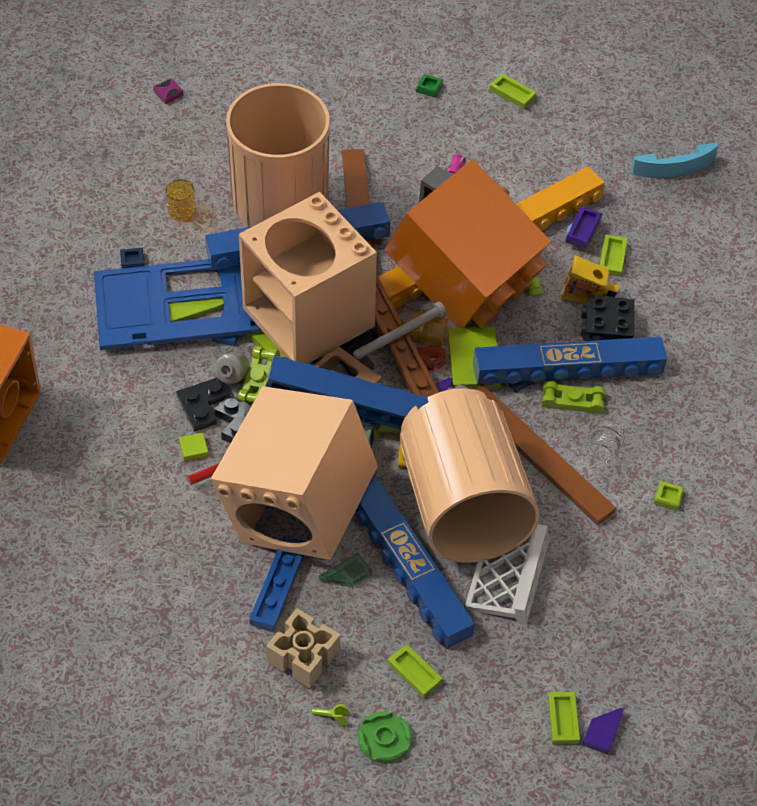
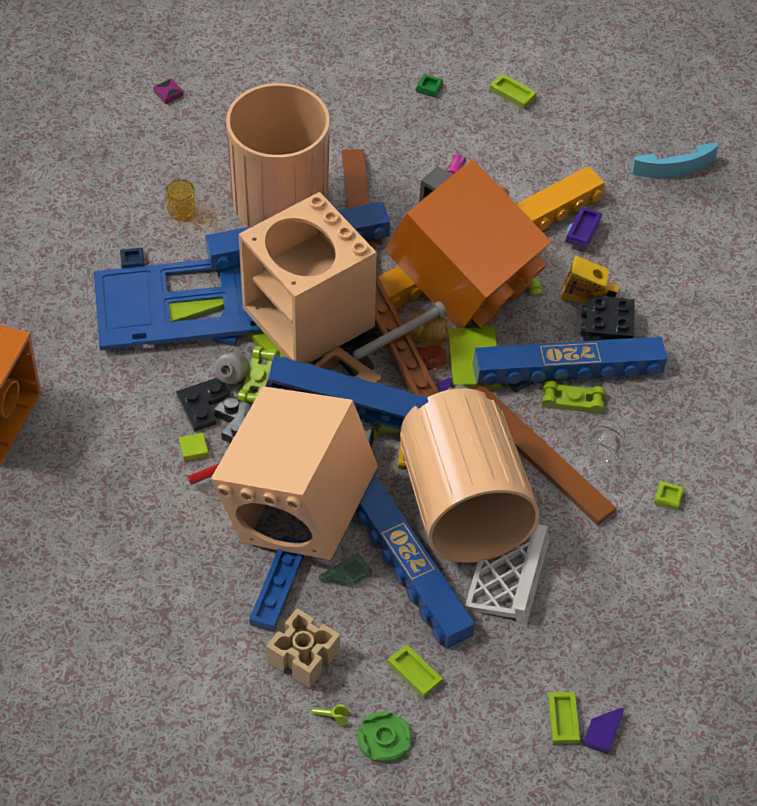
(613, 254): lime tile -> none

